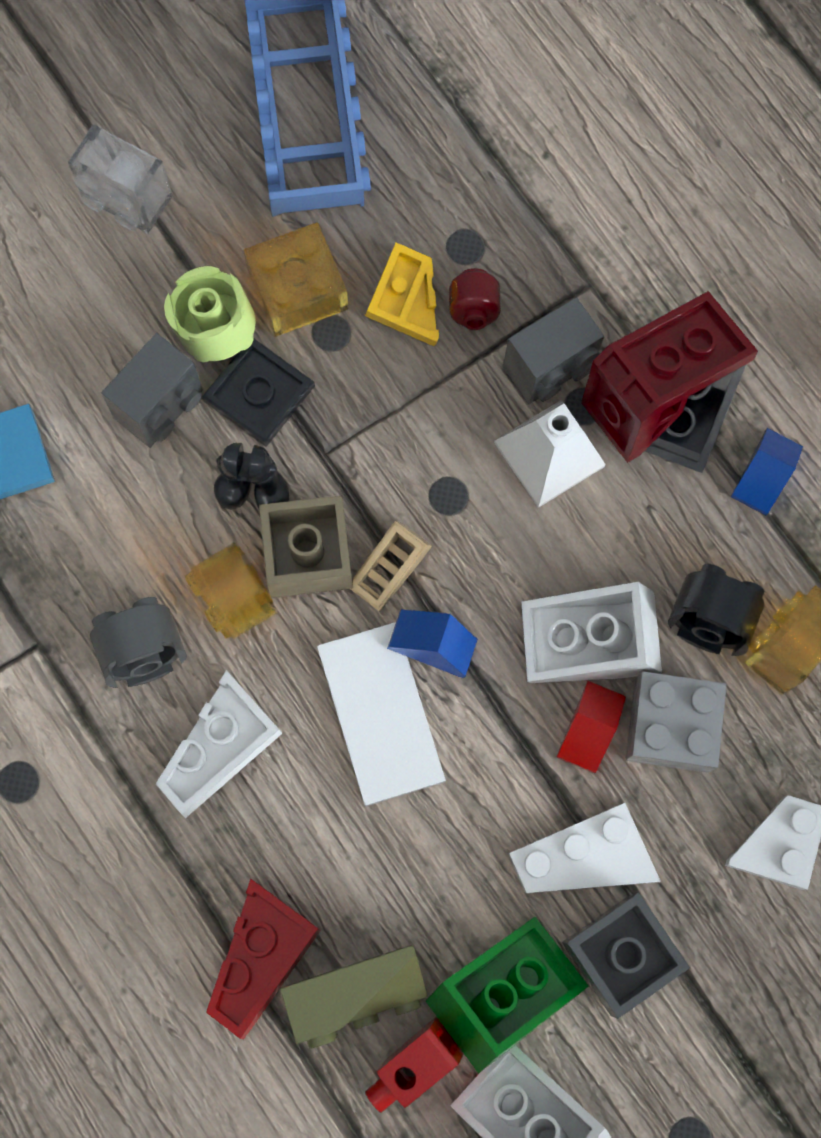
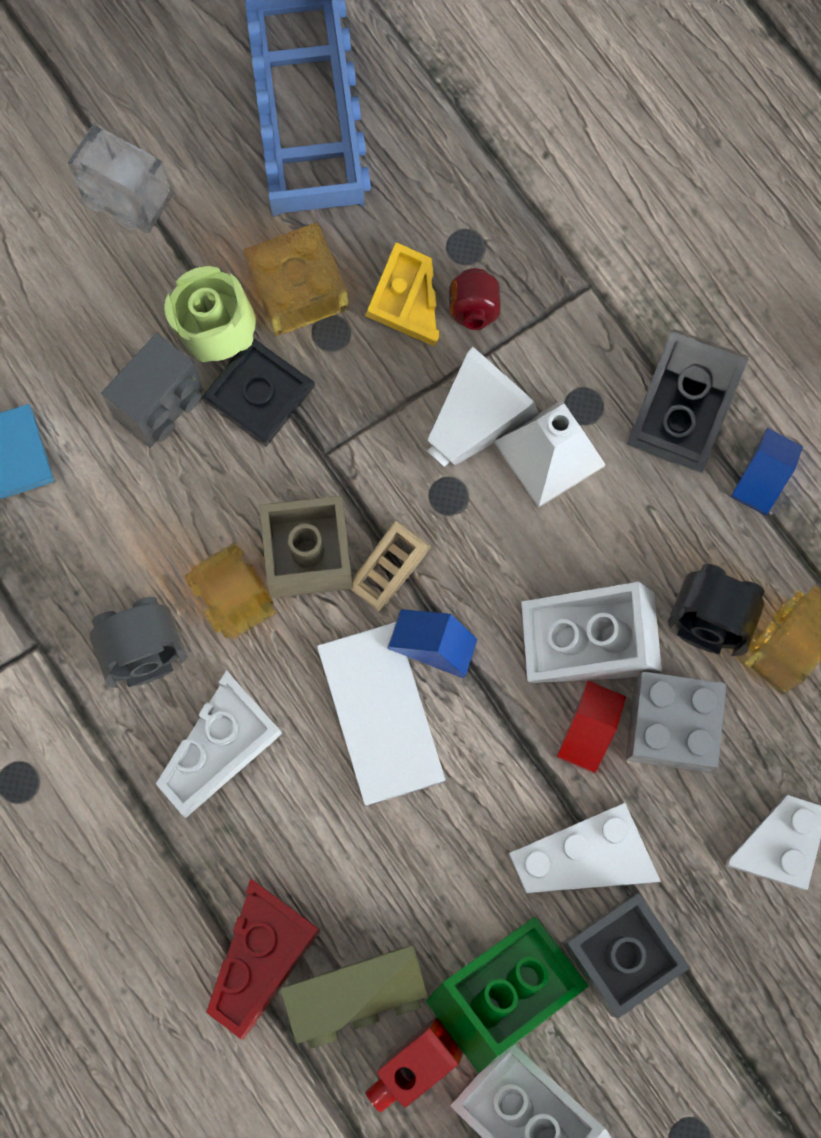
(241, 470): black piece -> none
(477, 411): none -> white slope
(553, 351): dark grey brick -> none
(649, 374): dark red bracket -> none

